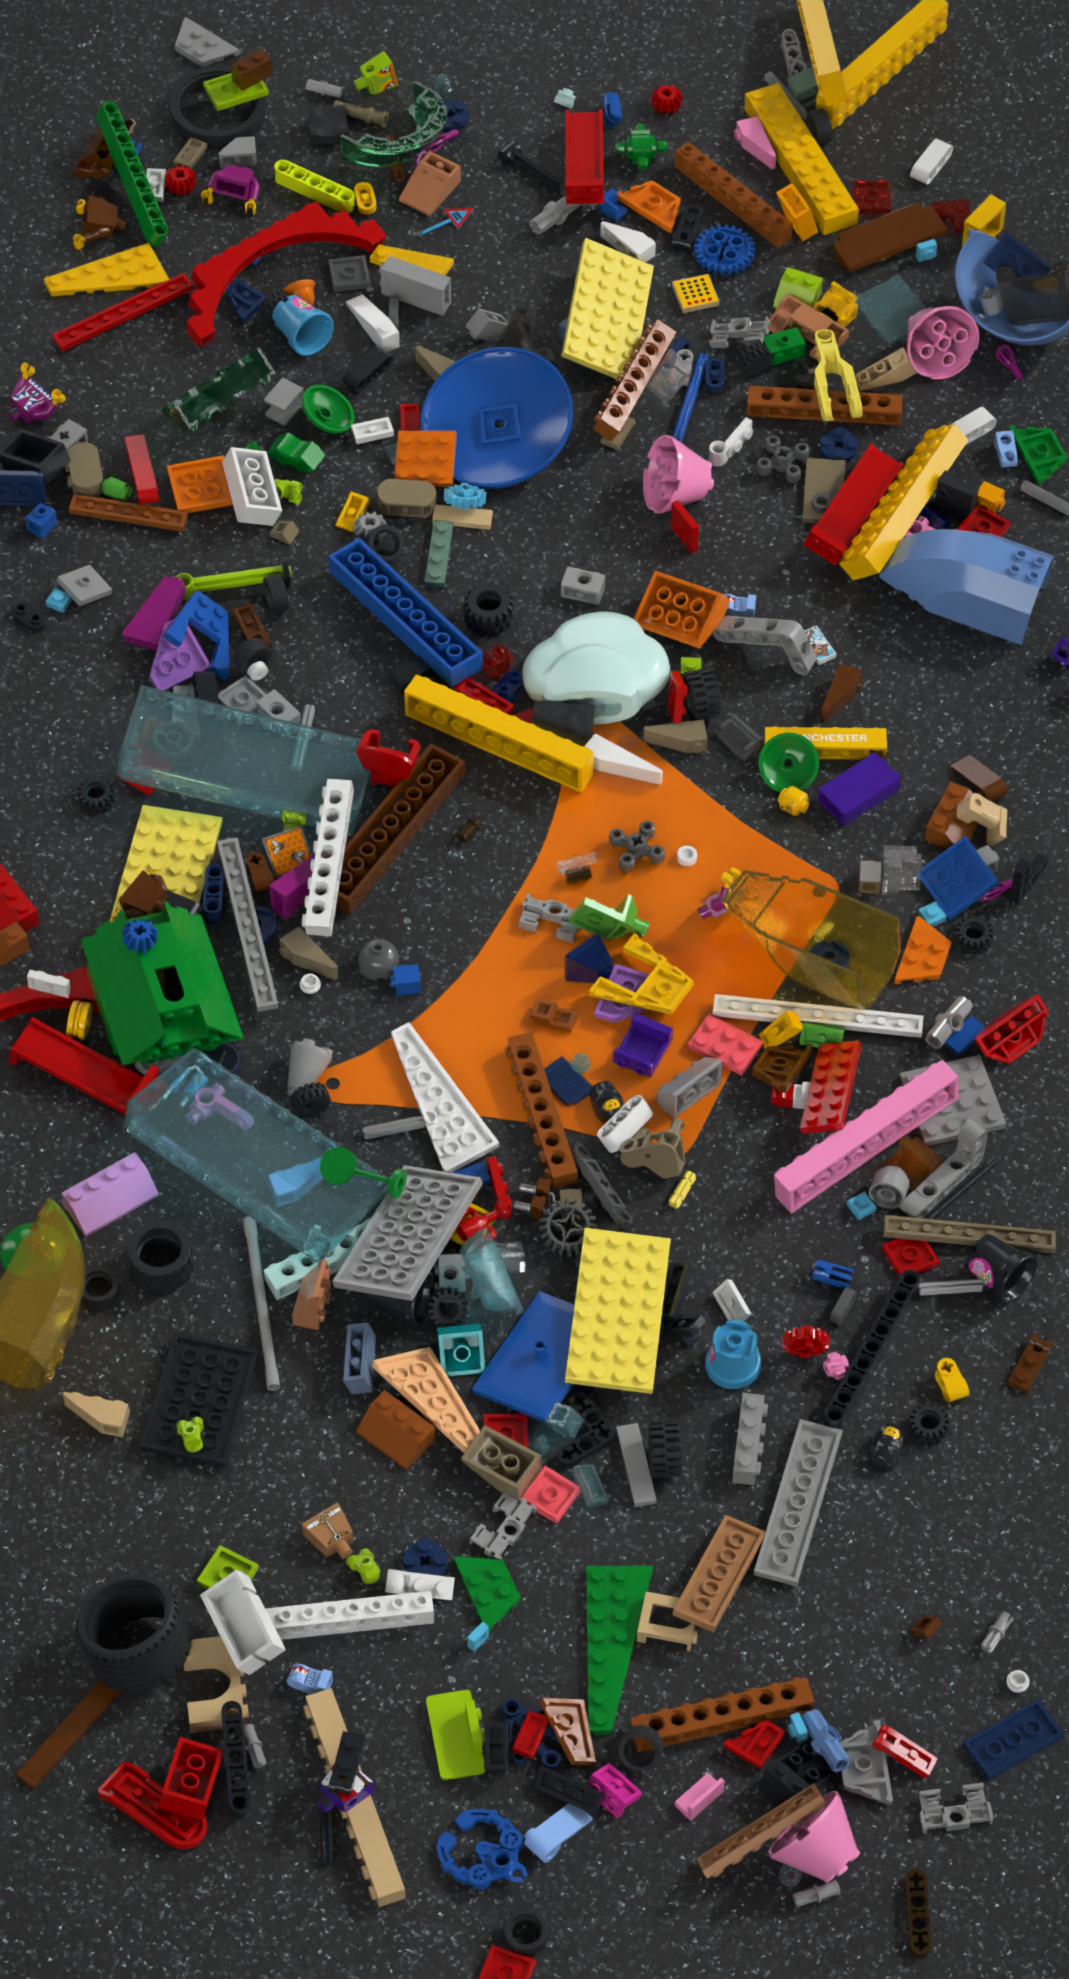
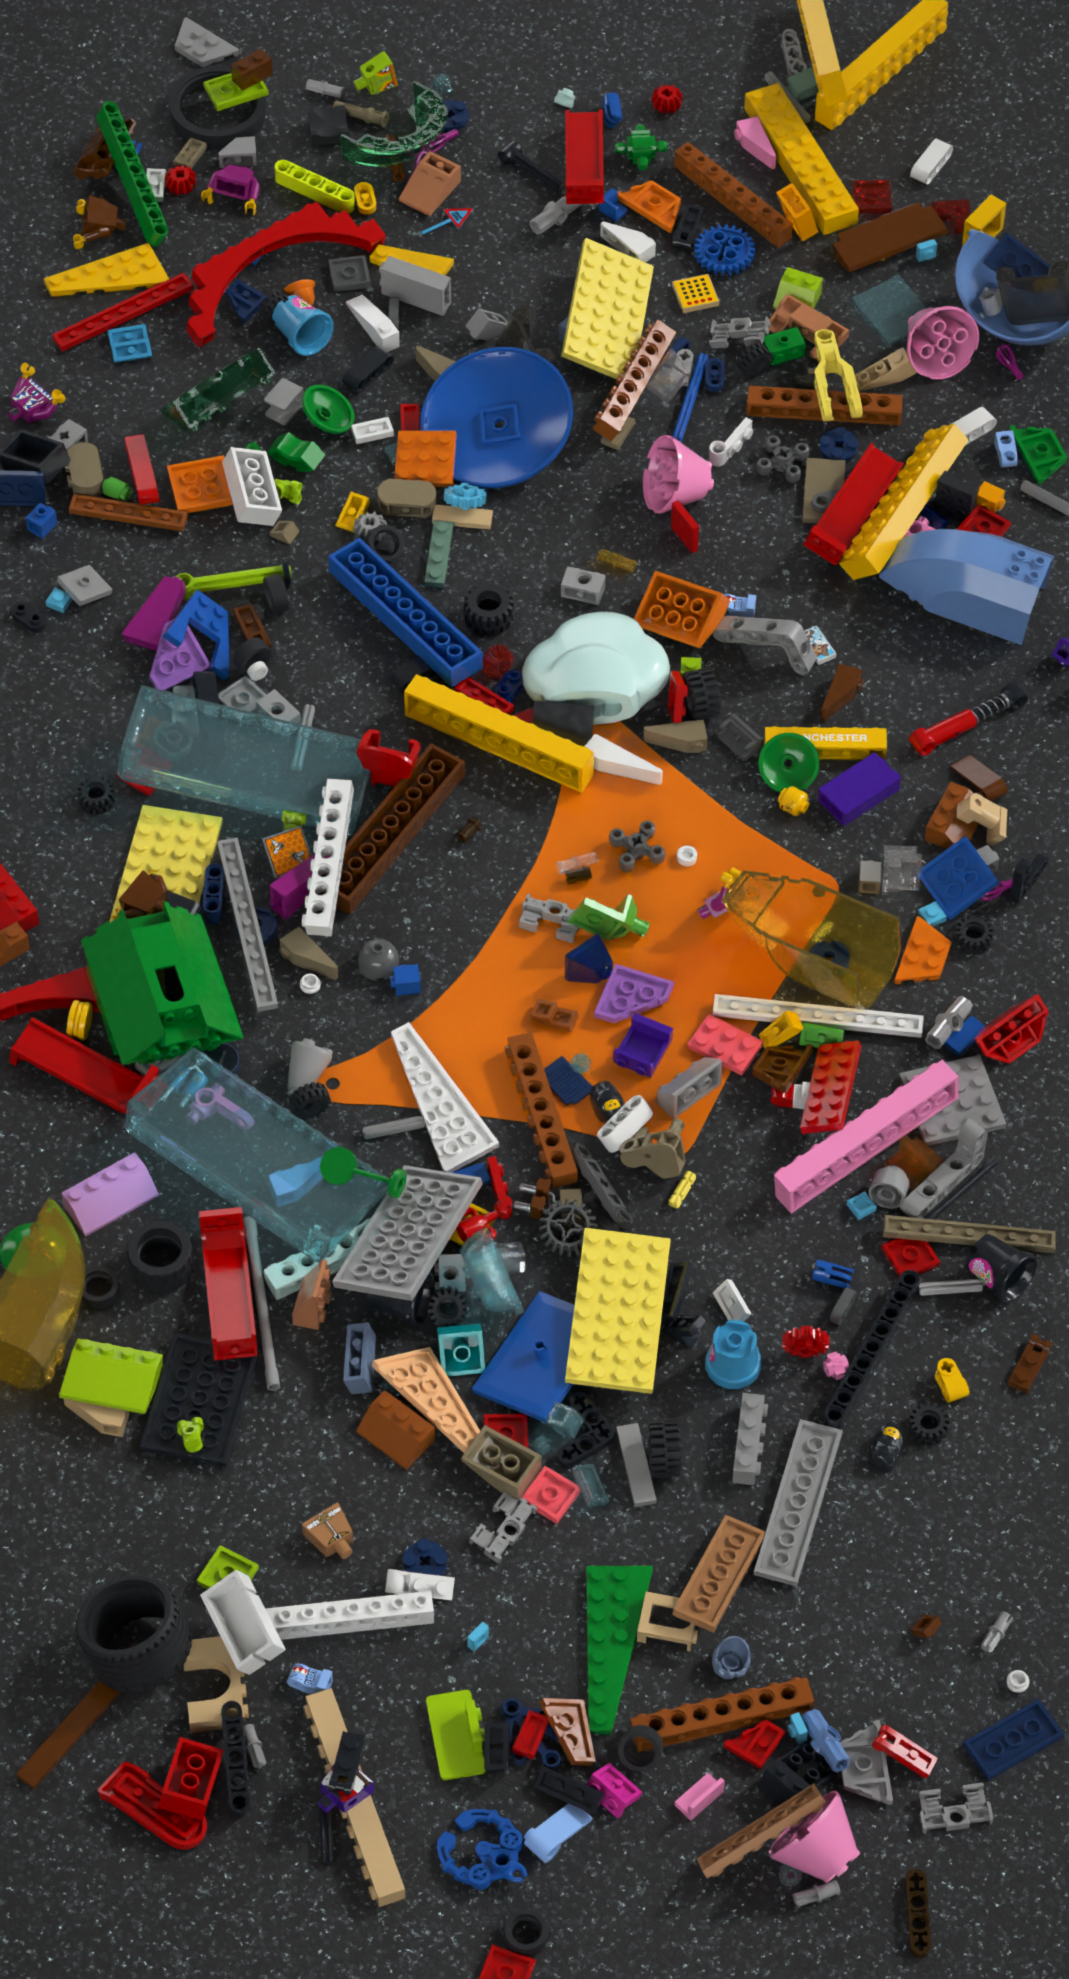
(48, 983): white plate -> none
(111, 1376): none -> lime slope
(129, 343): none -> dark azure slope
(139, 935): blue gear -> none
(228, 1283): none -> red panel
(259, 872): reddish brown piece -> none
(365, 1565): lime plate -> none
(488, 1587): green wing -> none
(617, 560): none -> clear yellow axle
(659, 992): yellow wing -> none
(731, 1657): none -> sand blue hair
(819, 126): black tyre -> none
(841, 302): yellow piece -> none
(927, 739): none -> piece

